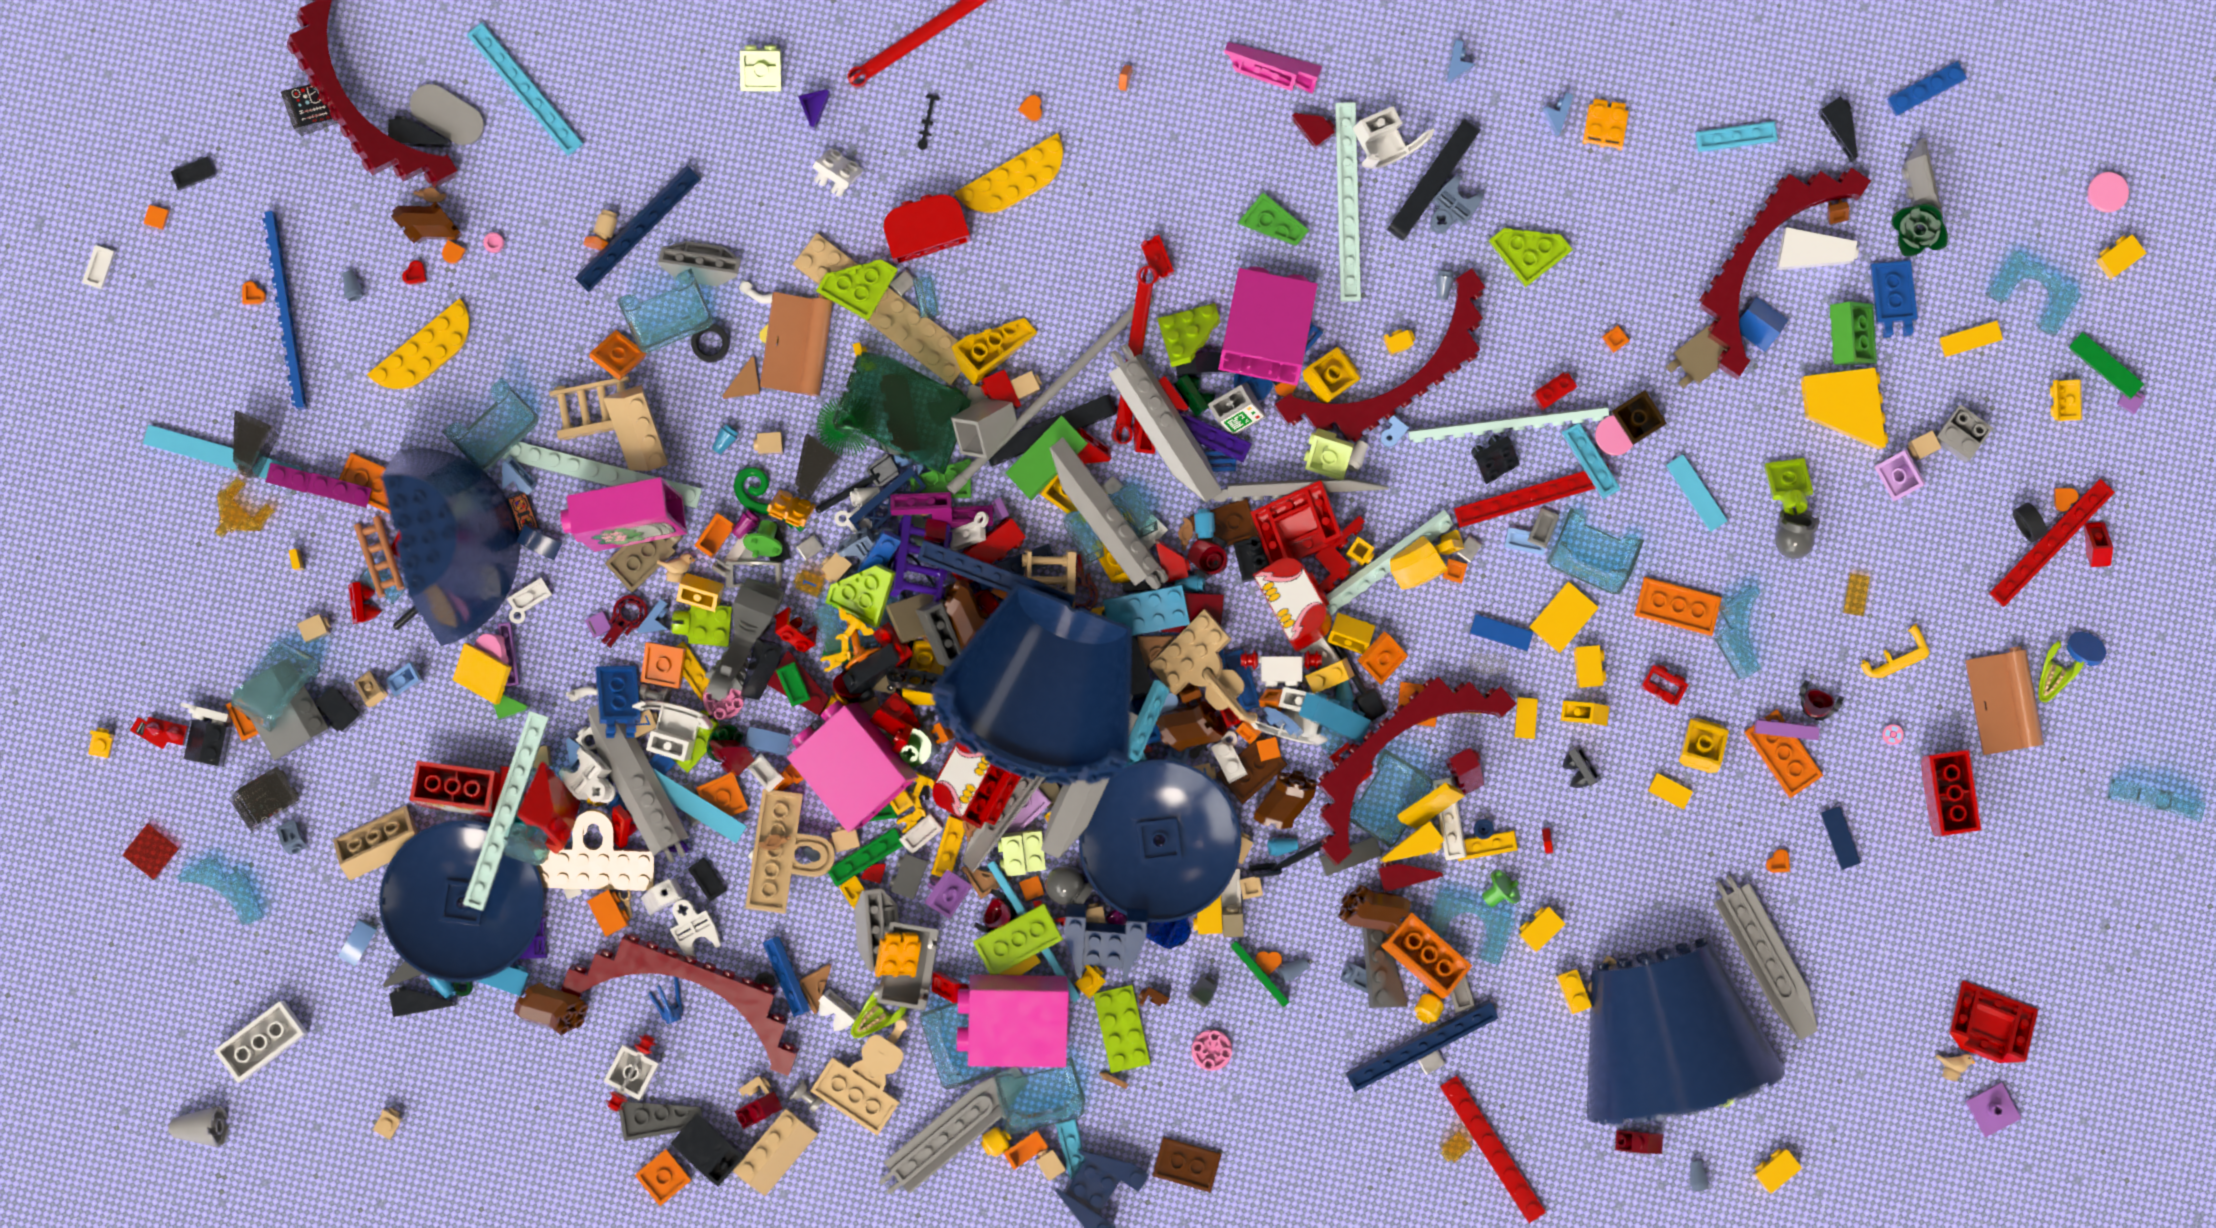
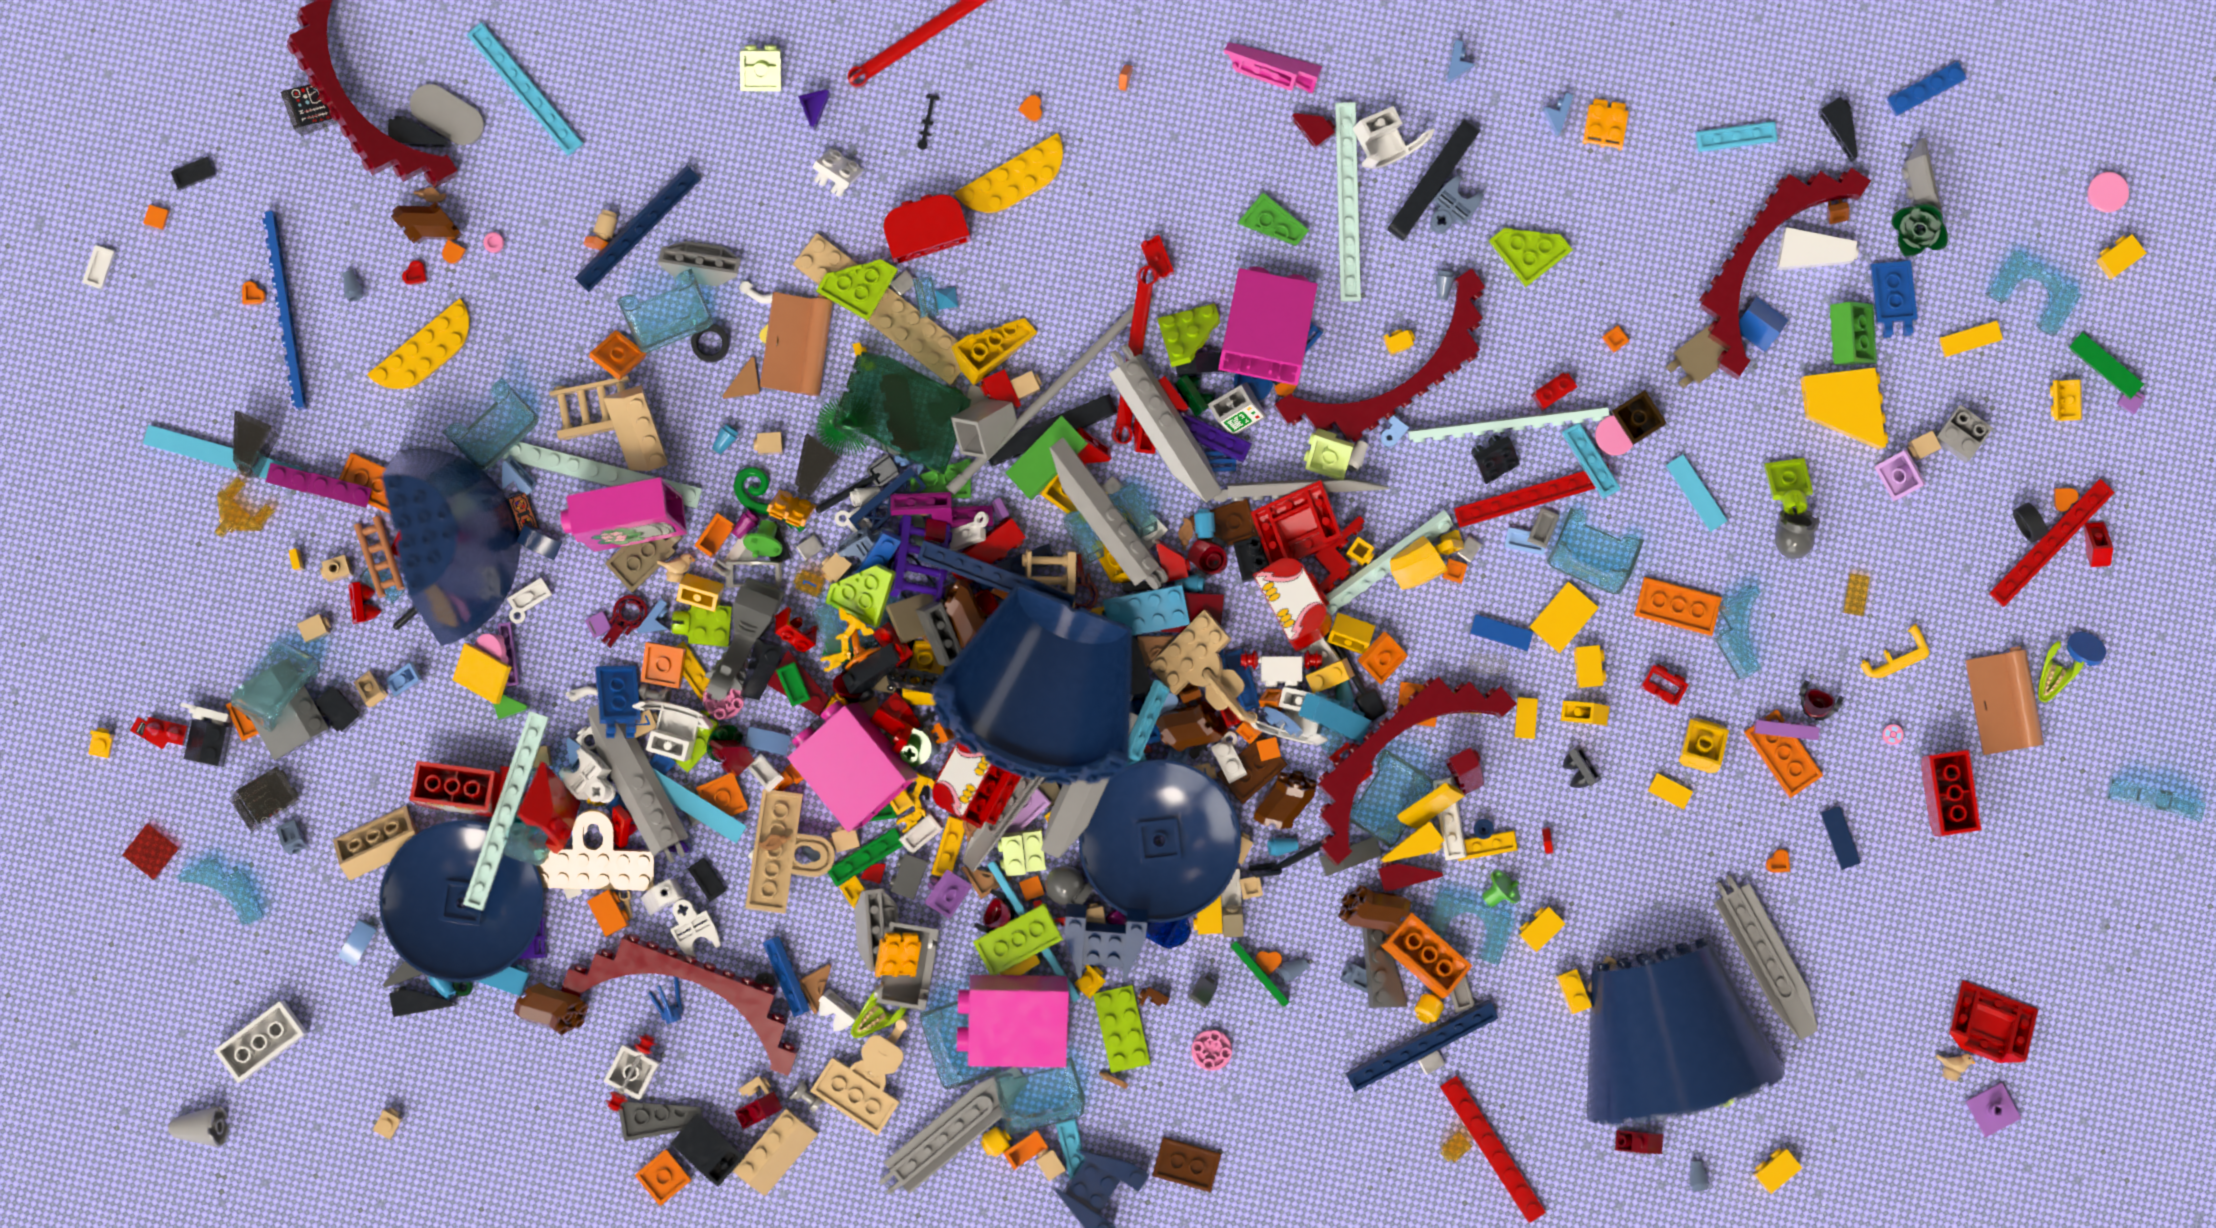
(336, 568): none -> tan brick
(946, 298): none -> dark azure slope
(946, 986): red tile -> none
(1331, 375): yellow slope -> none

